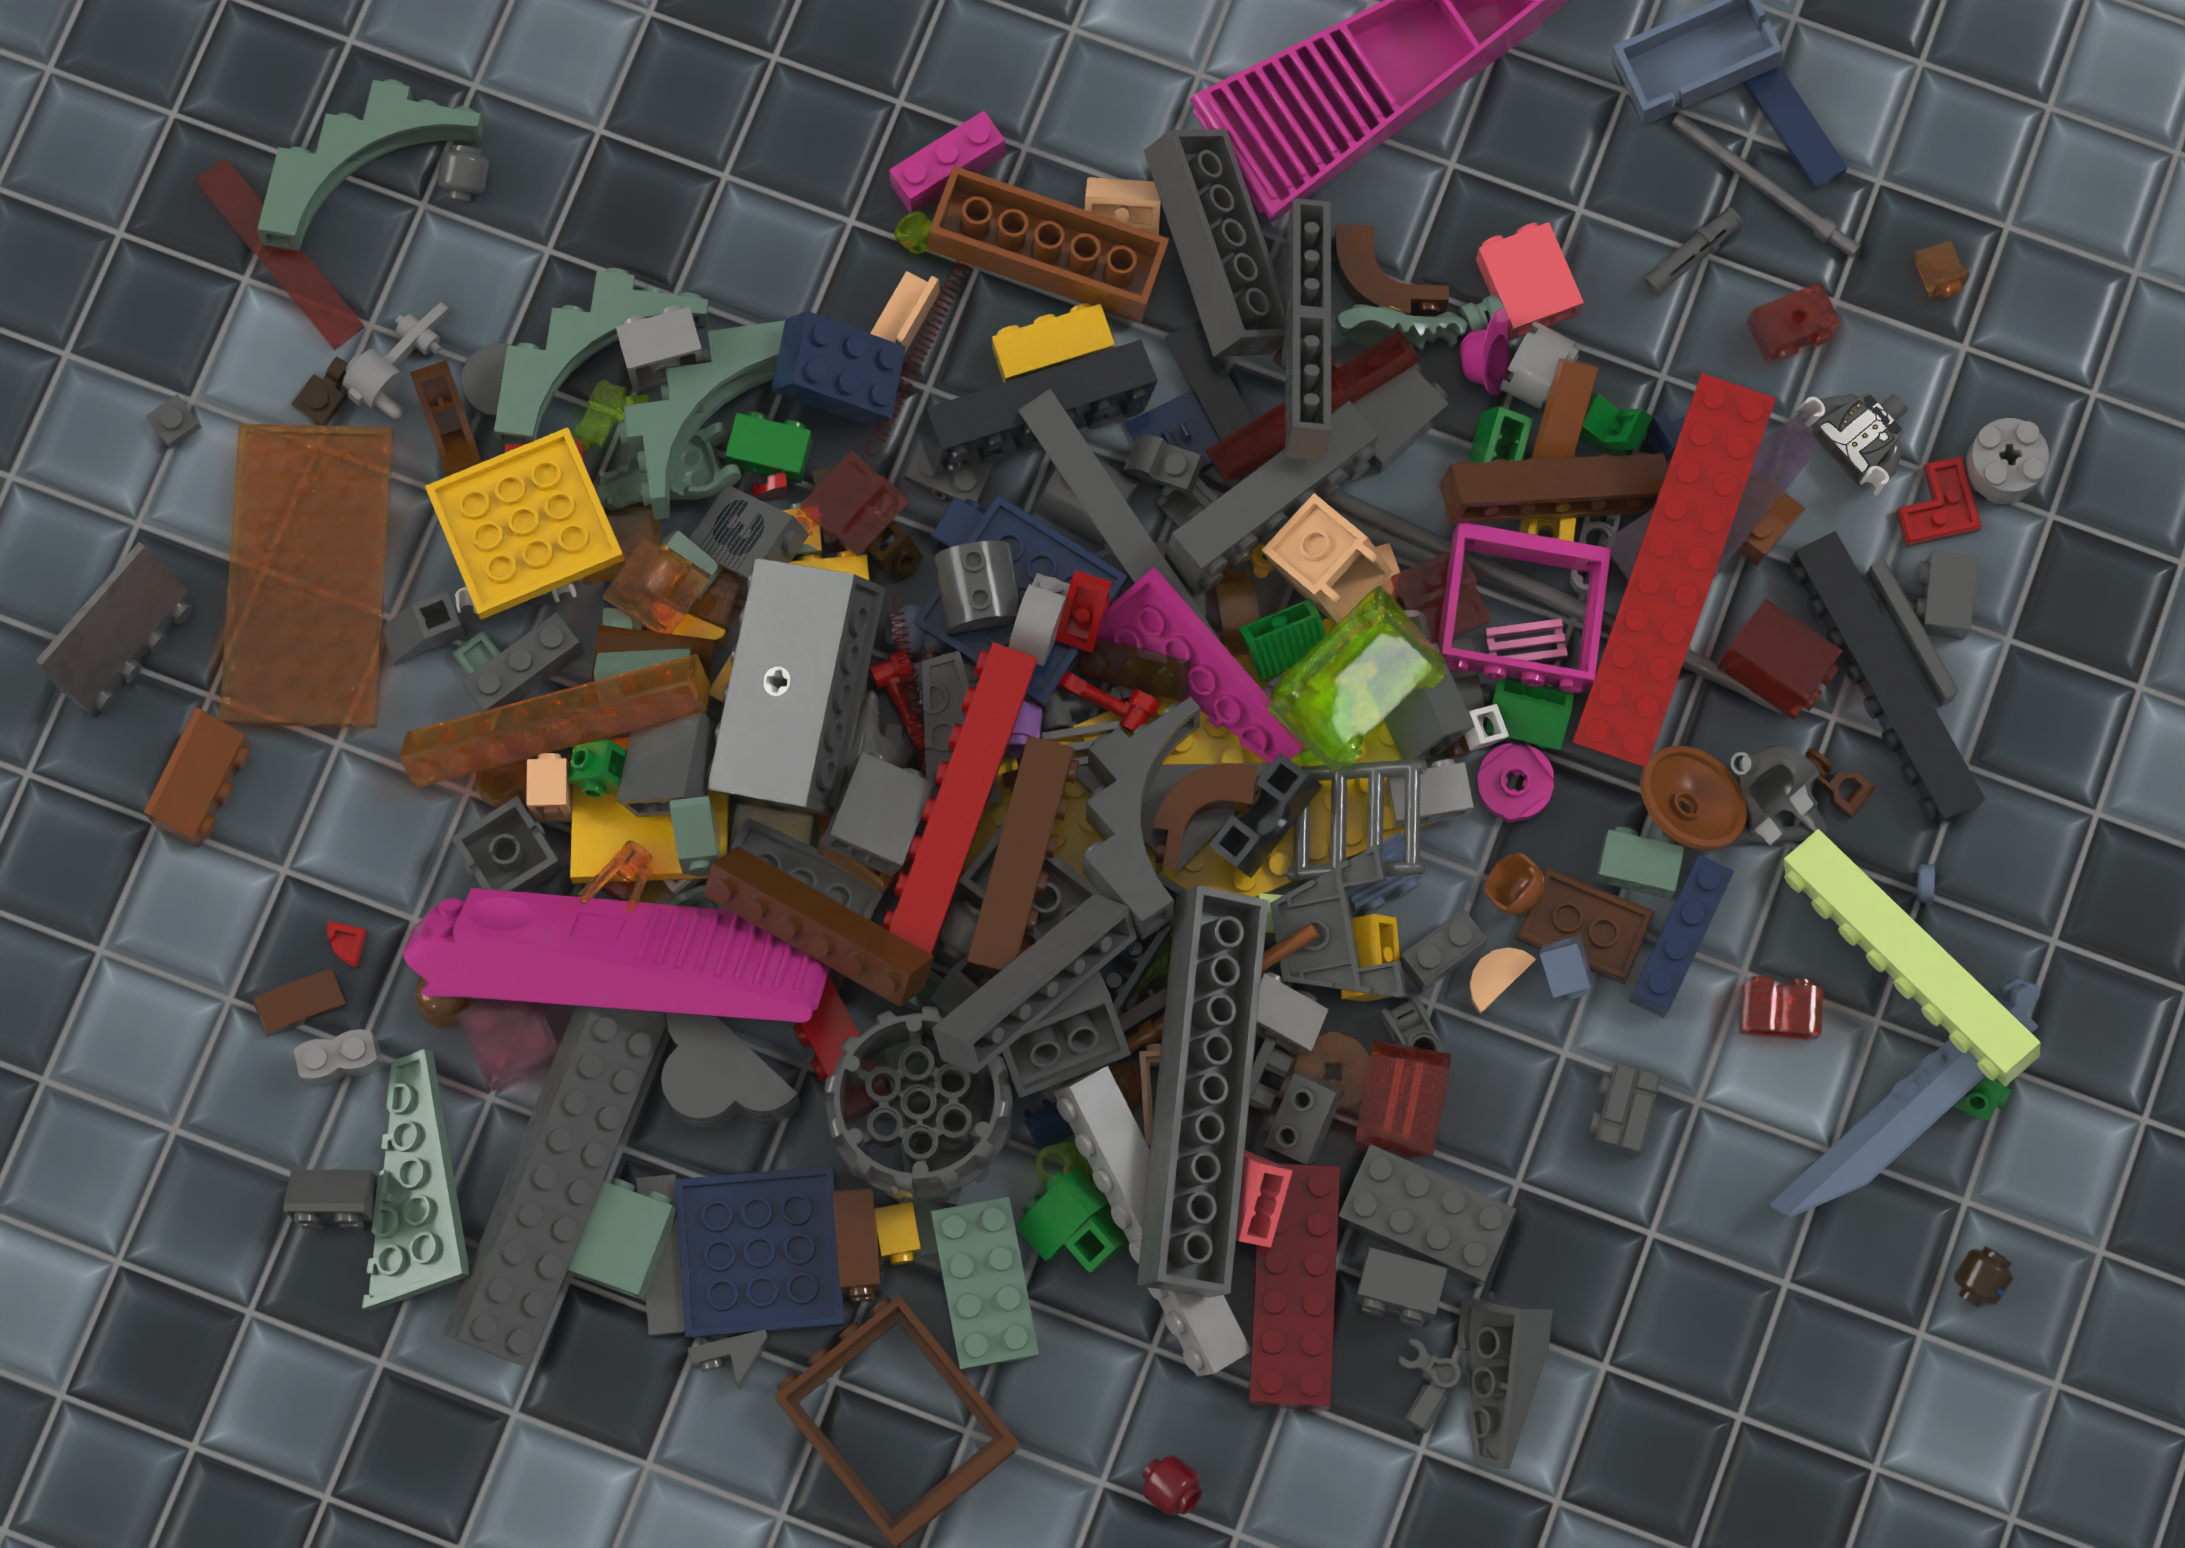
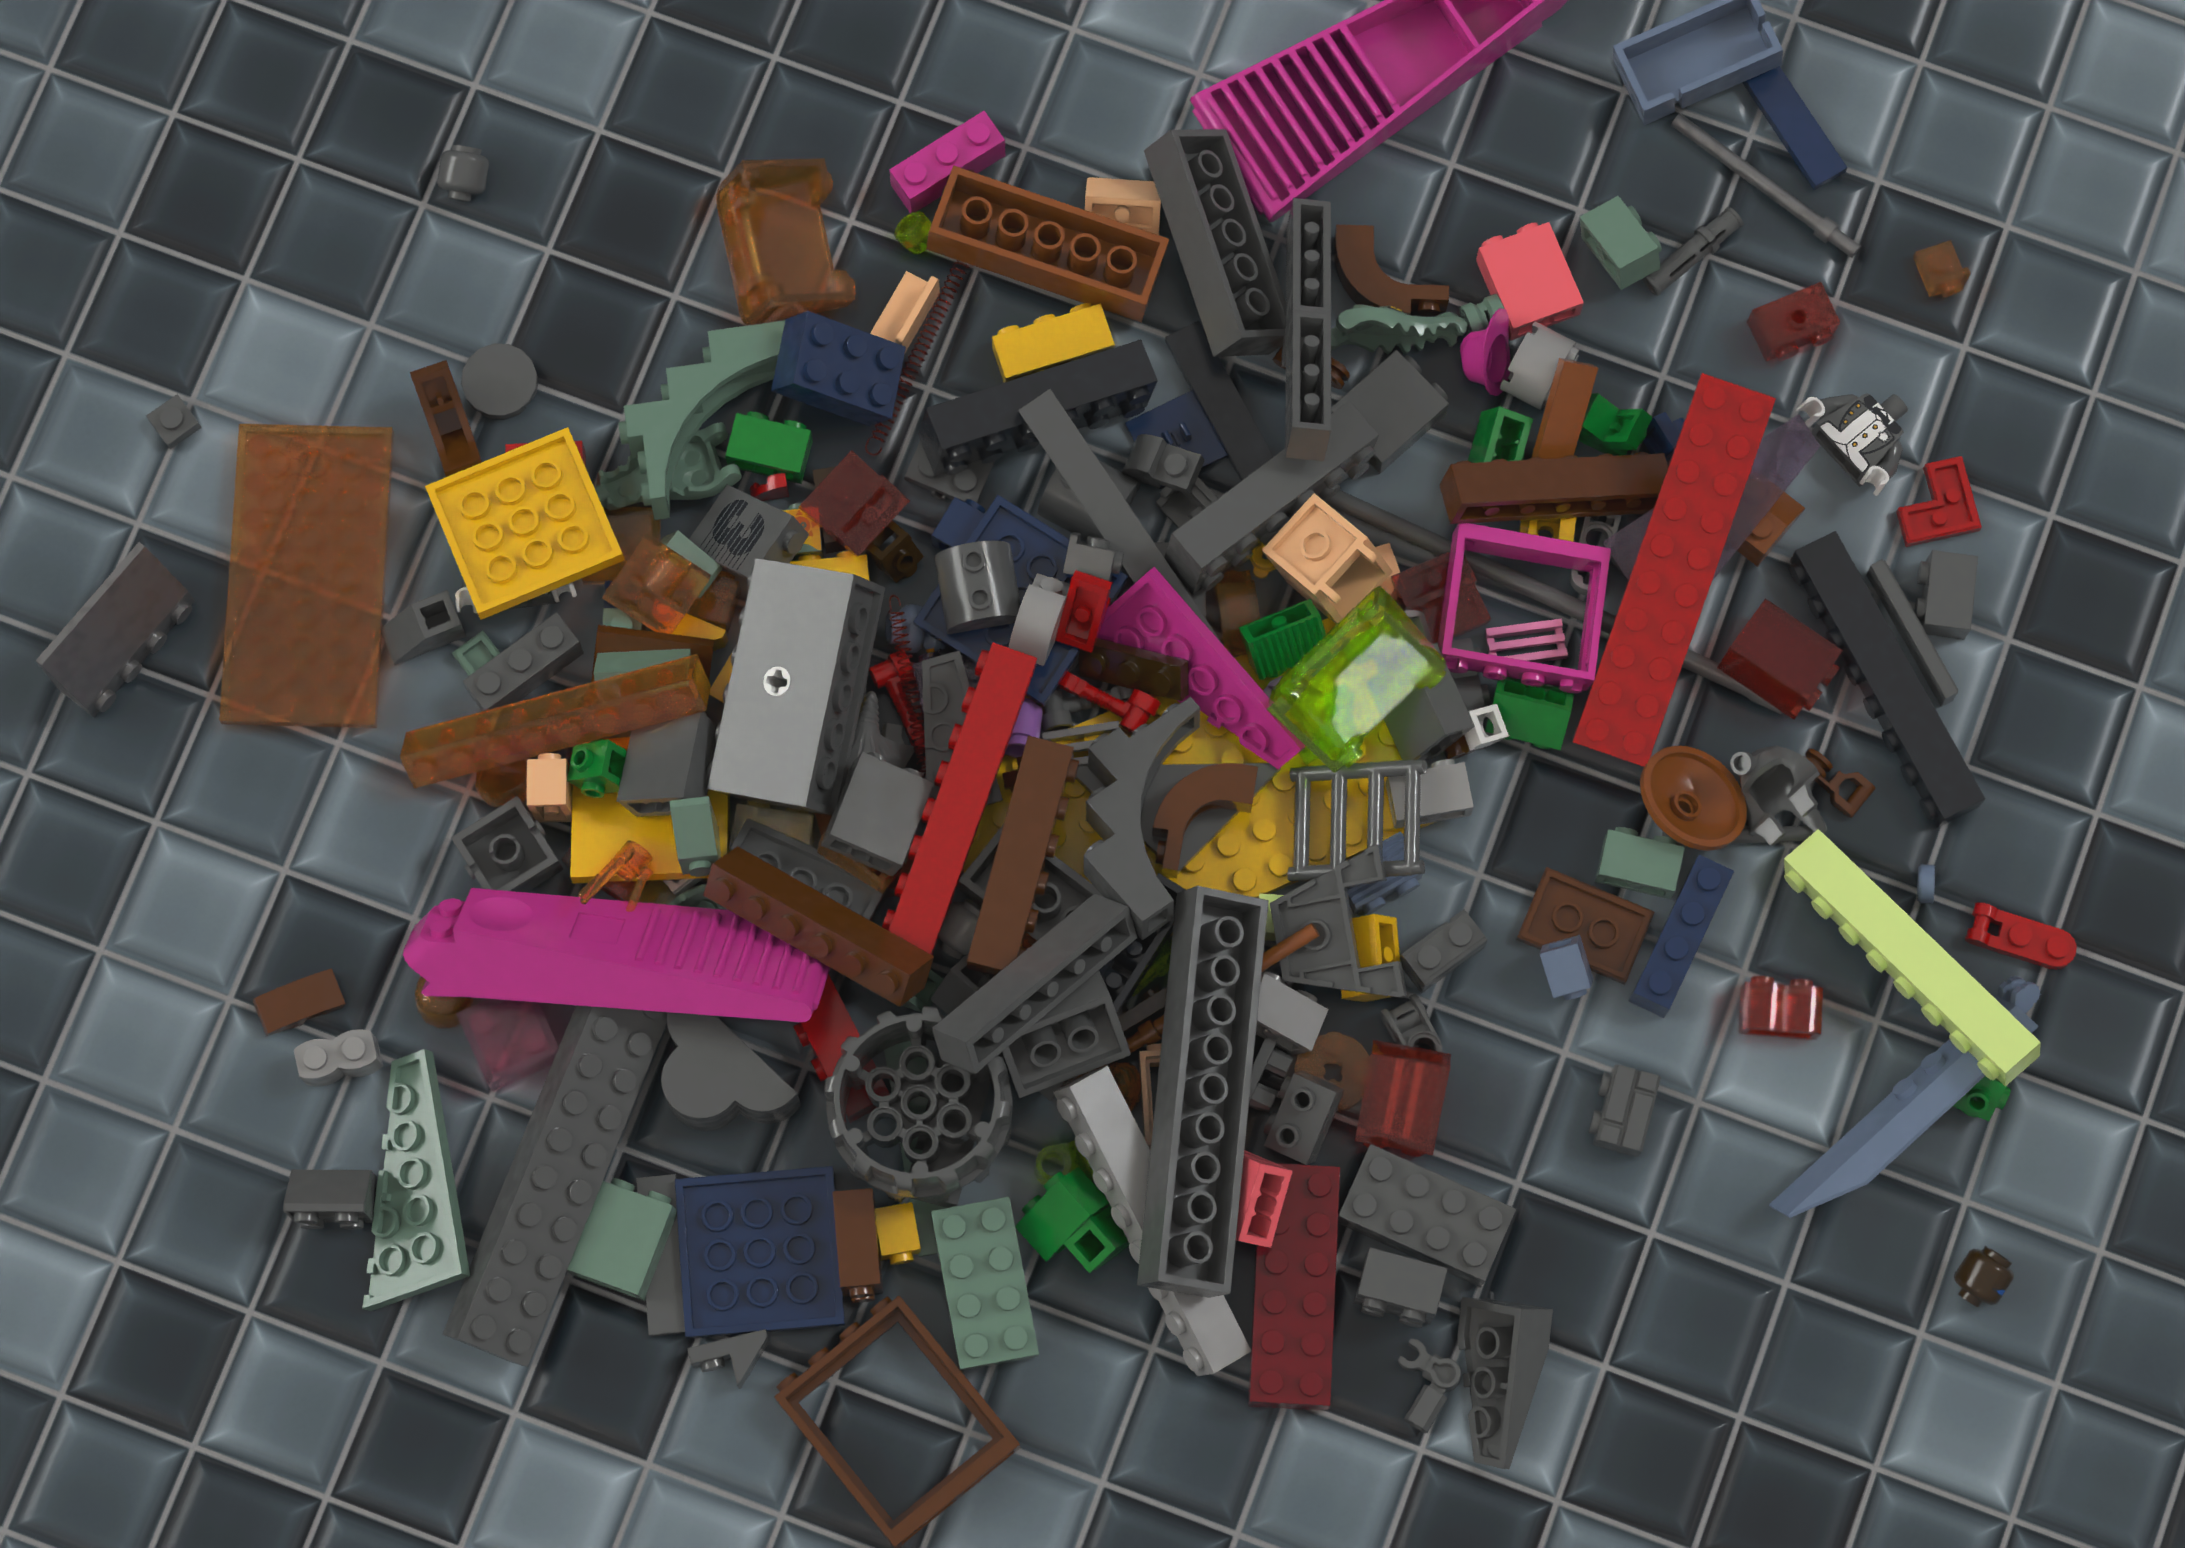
(198, 778): dark orange slope -> none
(289, 267): clear red tile -> none
(321, 398): dark brown plate -> none
(346, 143): sand green arch -> none
(347, 942): red tile -> none
(376, 378): light grey piece -> none
(535, 374): sand green arch -> none
(603, 409): clear neon green piece -> none
(658, 344): light grey brick -> none
(780, 240): none -> clear orange windscreen
(1047, 1126): dark blue tile -> none
(1092, 557): none -> dark grey brick
(1171, 1485): dark red head -> none
(1283, 798): black arch -> none
(1348, 383): clear red tile -> none
(1496, 974): light nougat tile -> none
(1515, 884): dark orange hair -> none
(1517, 760): dark pink plate -> none
(1620, 242): none -> sand green brick
(2017, 442): light grey brick -> none
(2021, 938): none -> red plate

